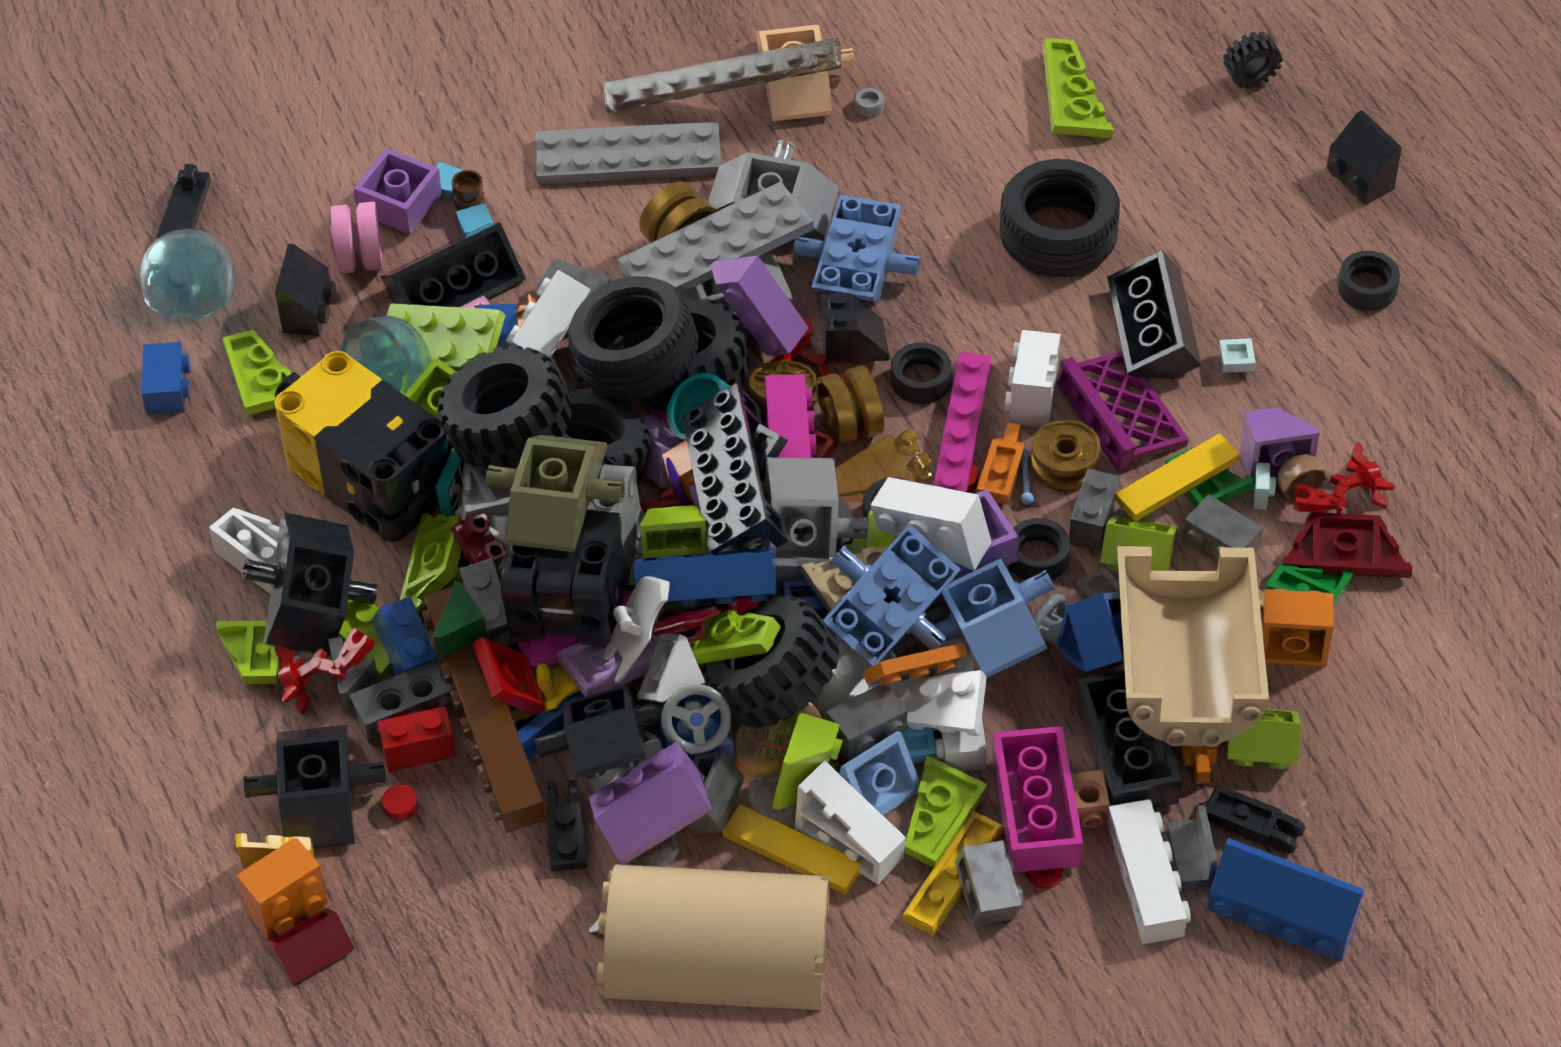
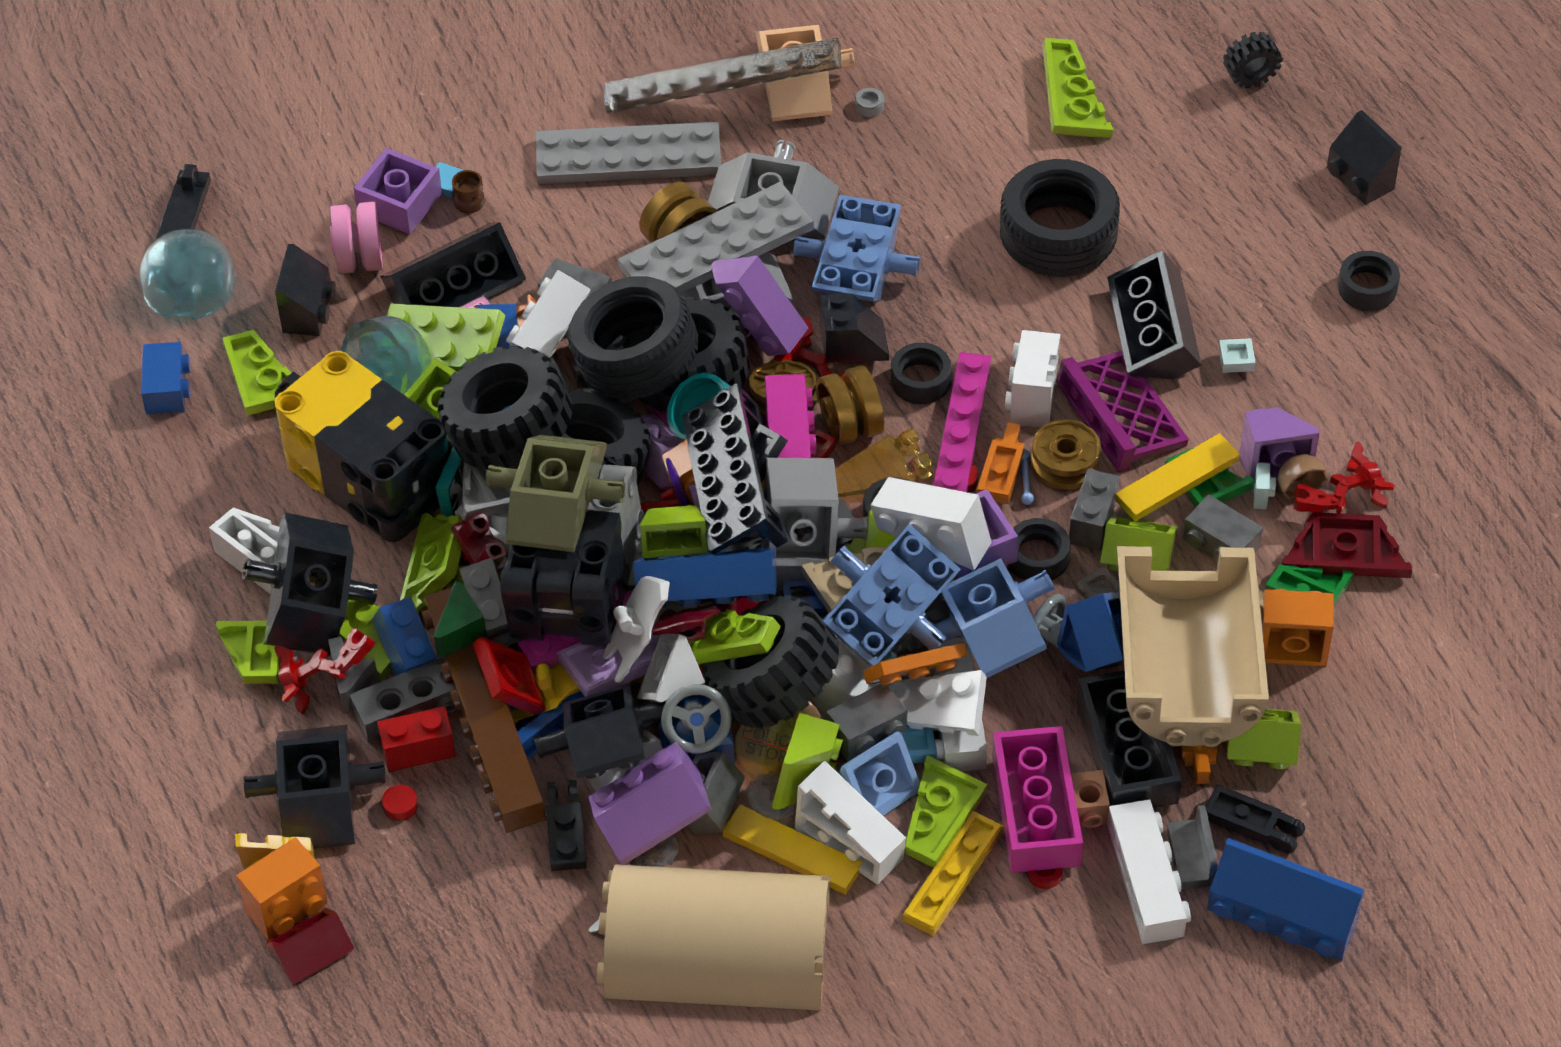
(473, 218): medium azure tile -> none
(989, 883): flat silver brick -> none

